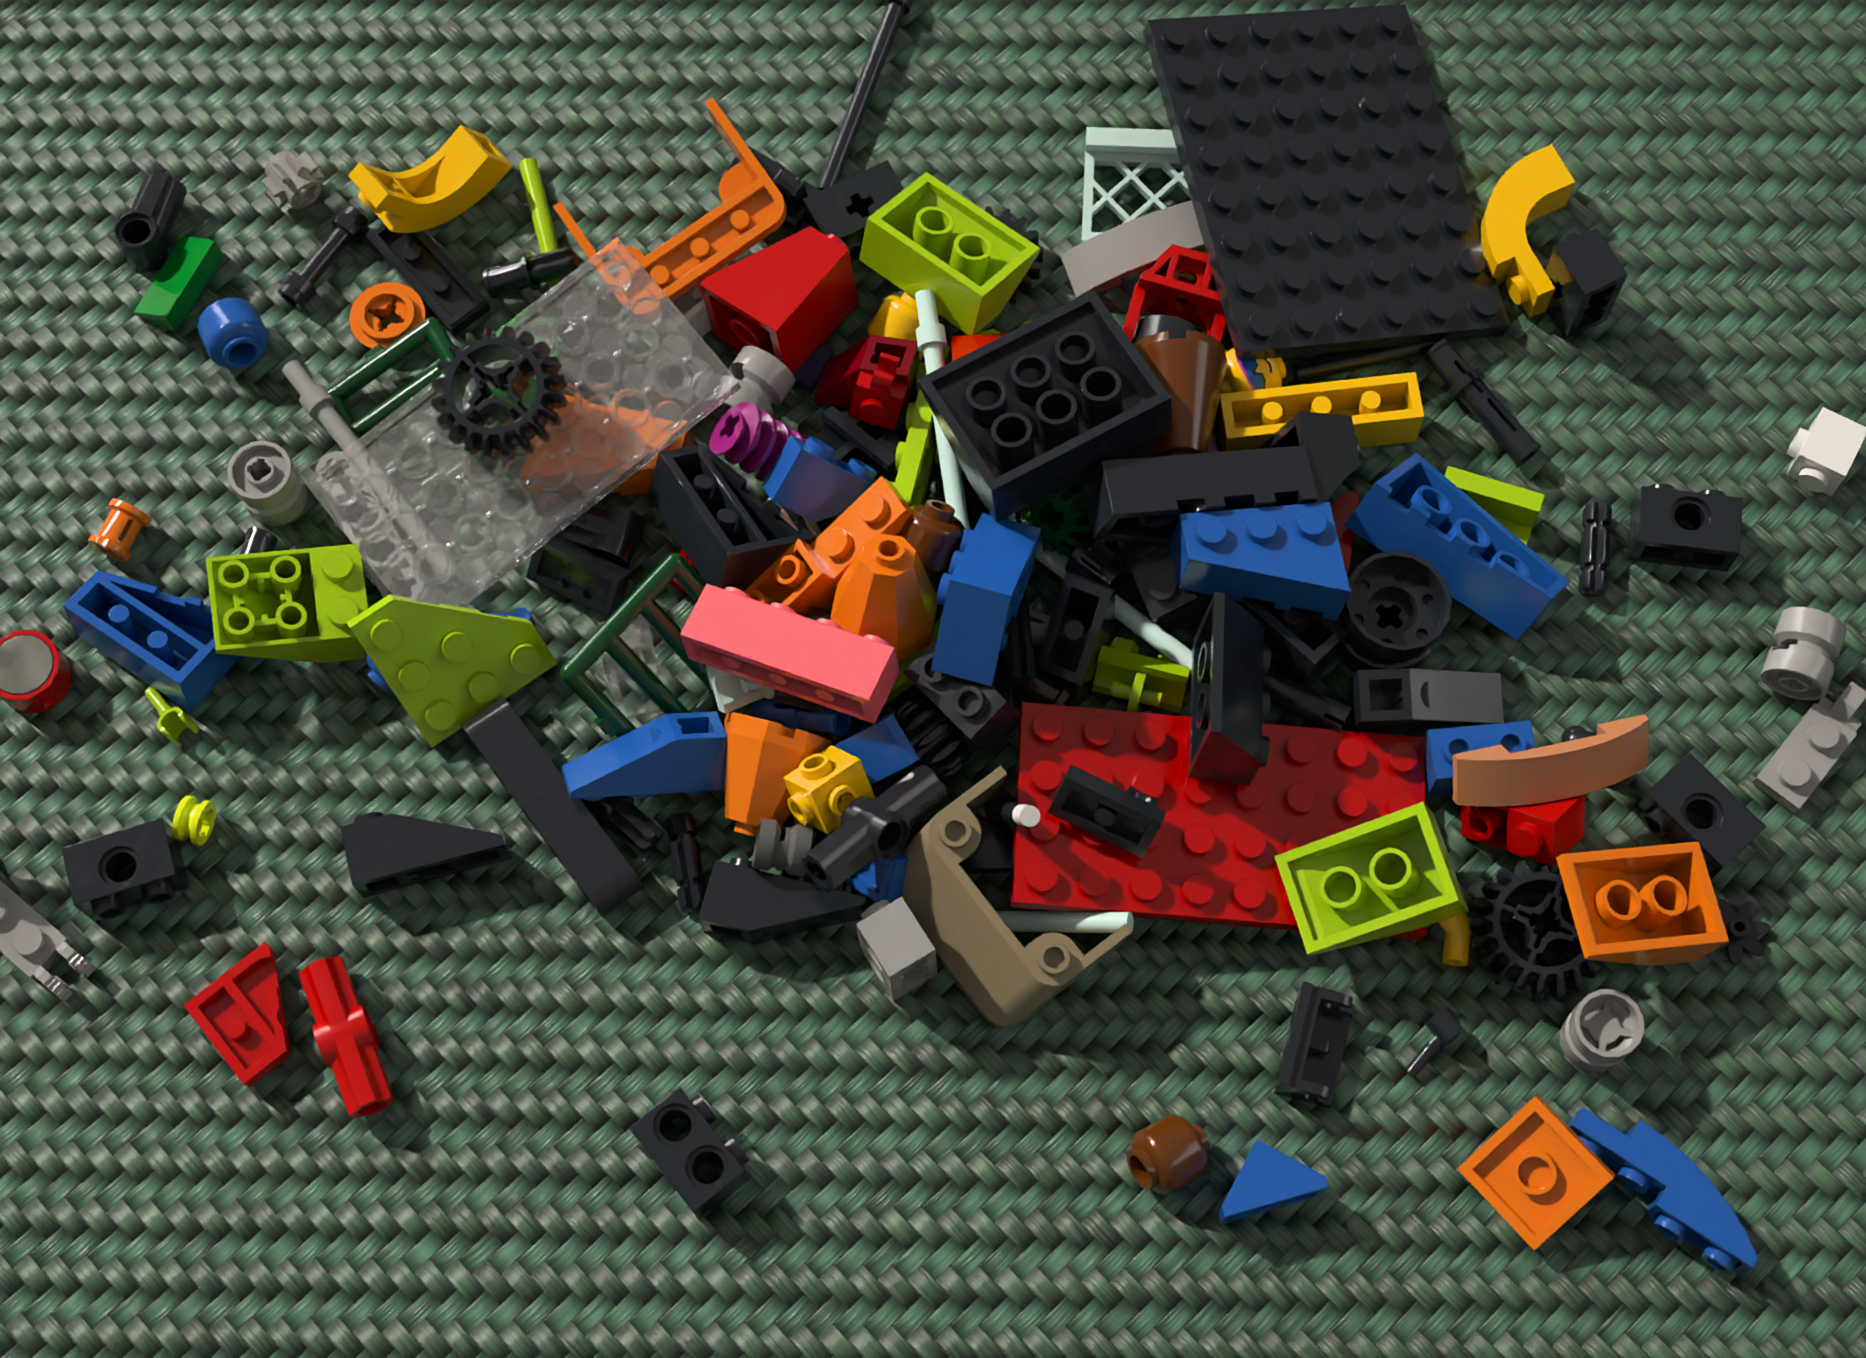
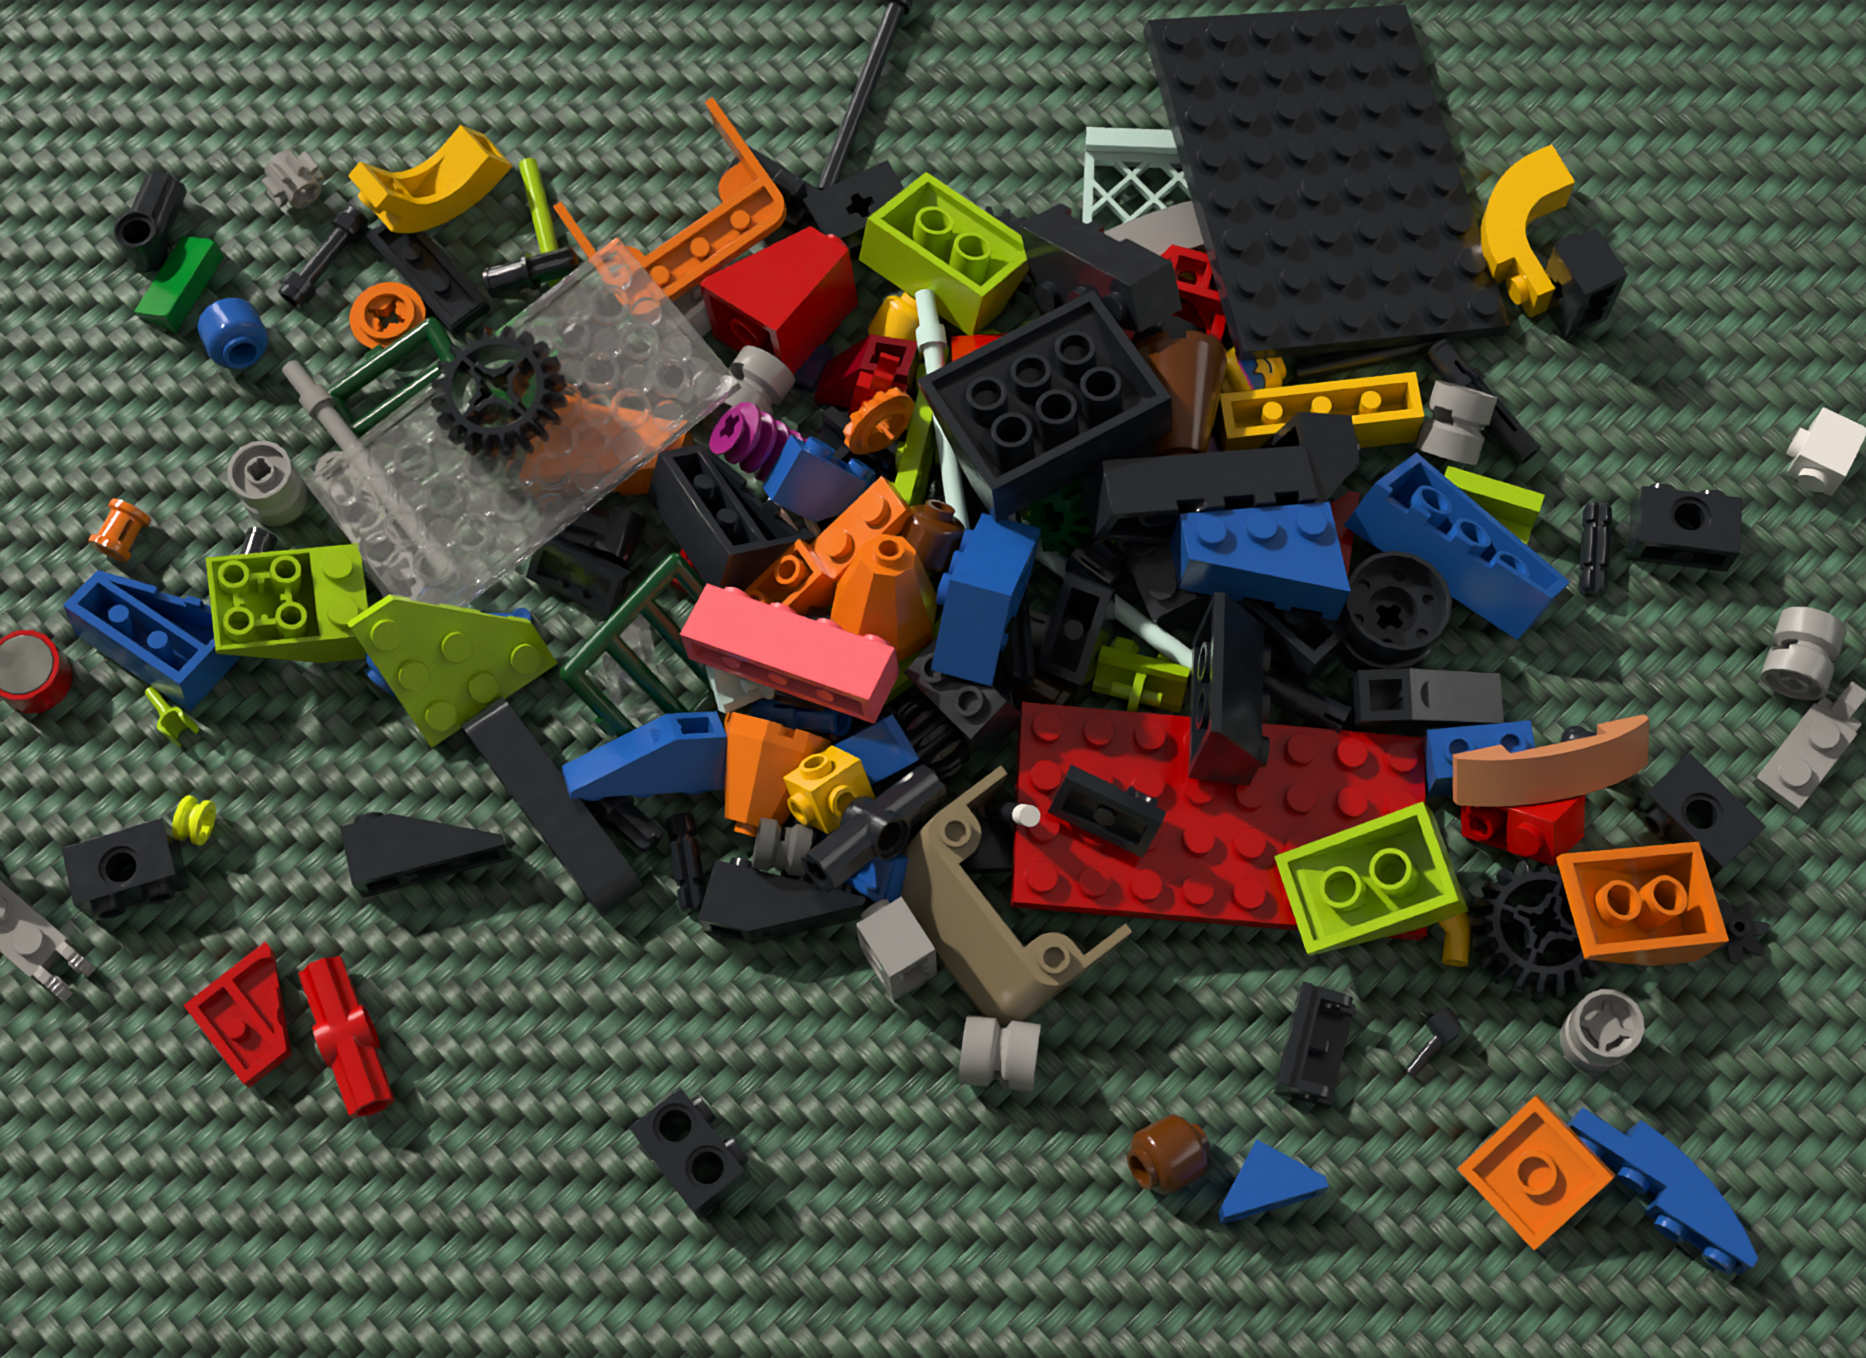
(879, 422): none -> orange gear
(999, 1053): none -> light grey wheel
(1066, 921): light aqua bar -> none
(1077, 257): none -> black wedge
(1456, 422): none -> light grey wheel

